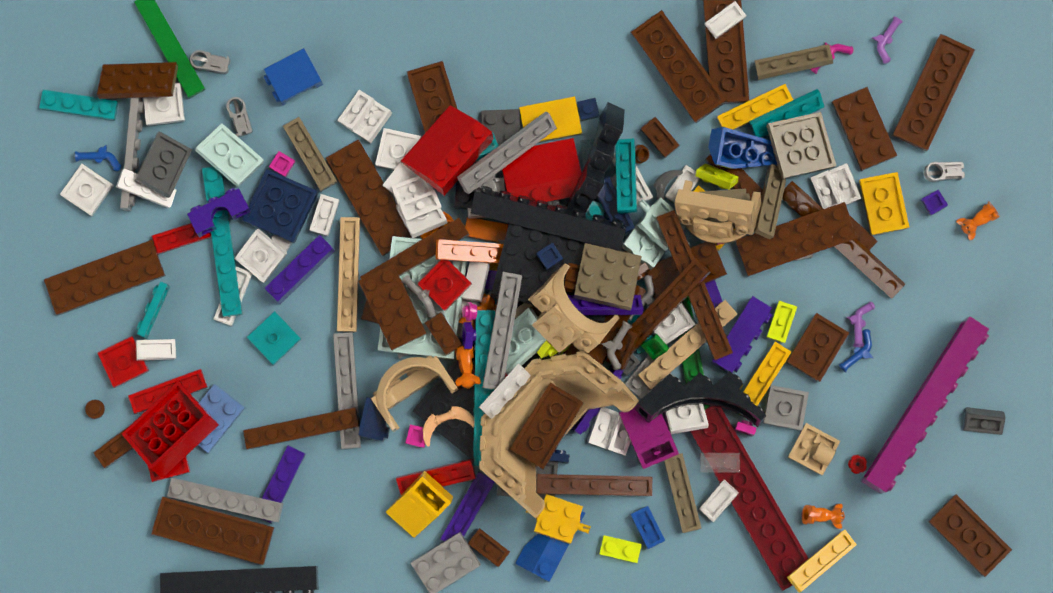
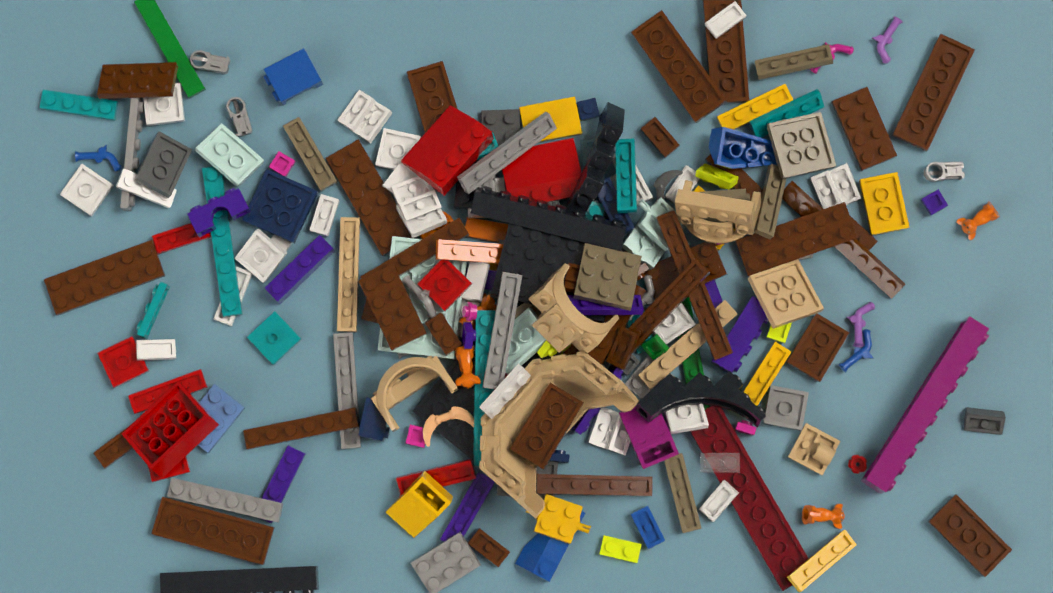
(95, 409): reddish brown plate -> none
(549, 256): dark blue plate -> none
(616, 344): light grey piece -> none
(641, 153): reddish brown plate -> none
(785, 293): none -> tan plate

